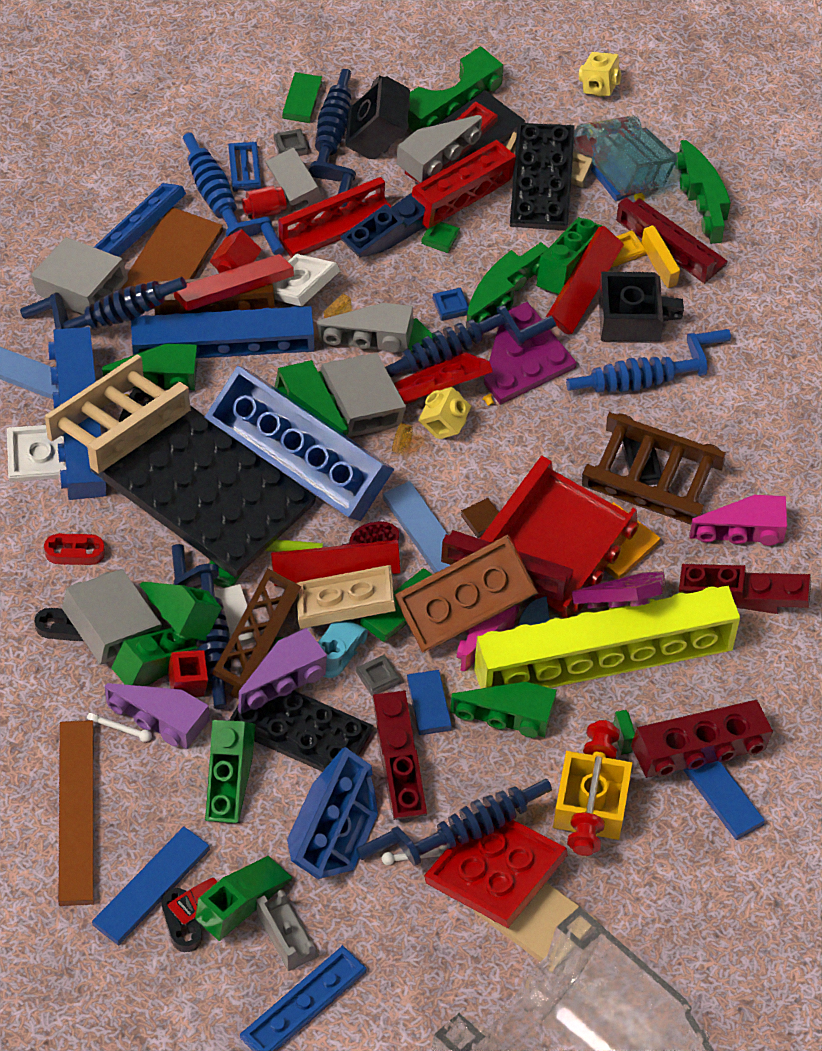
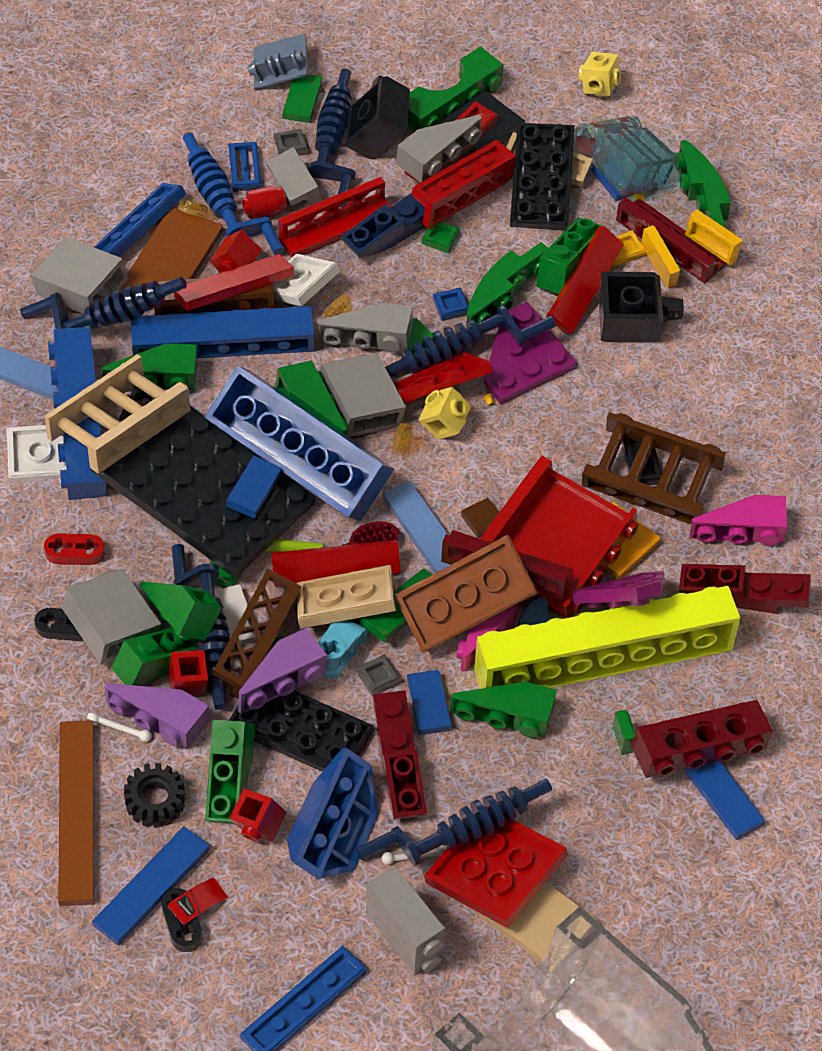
(154, 812): none -> black tyre
(193, 207): none -> clear yellow tile
(236, 894): green slope -> none
(253, 487): none -> blue tile
(257, 816): none -> red brick
(279, 61): none -> sand blue hinge
(285, 931): light grey hinge -> none
(405, 921): none -> light grey brick
(593, 791): yellow brick -> none
(643, 371): blue piece -> none
(713, 237): none -> yellow tile

